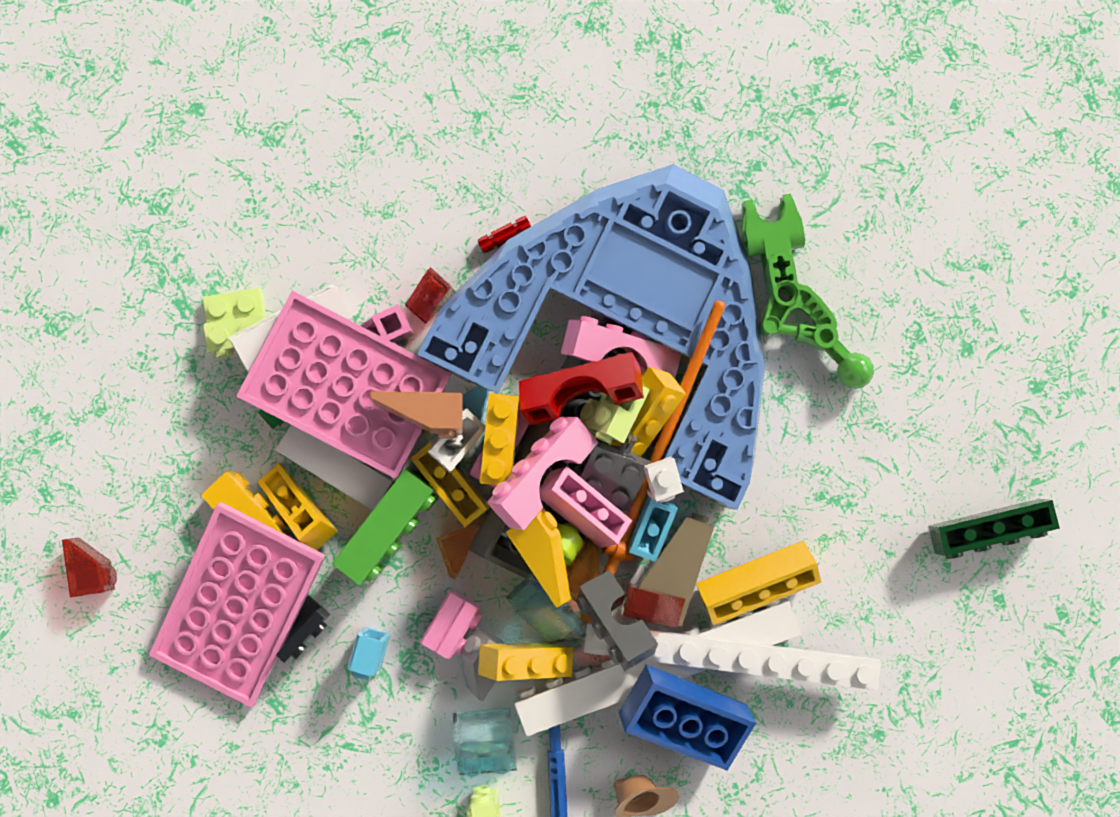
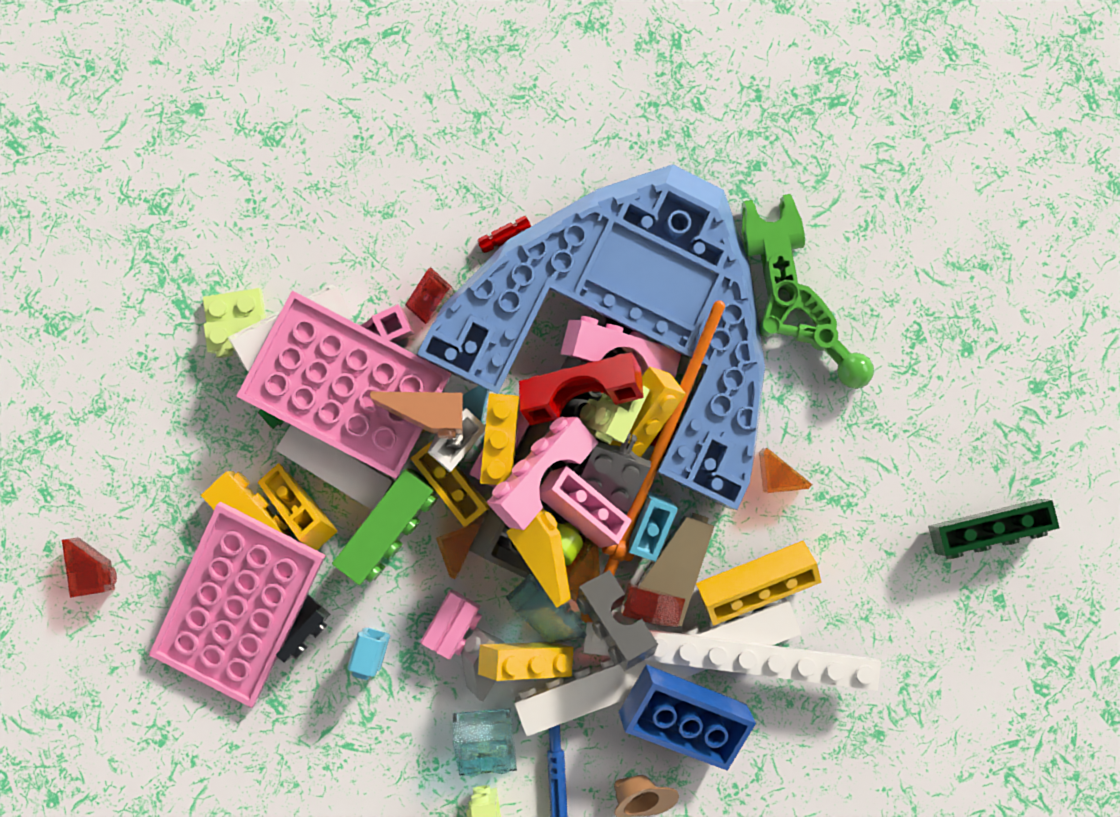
(663, 480): white bracket -> none
(778, 475): none -> clear orange slope

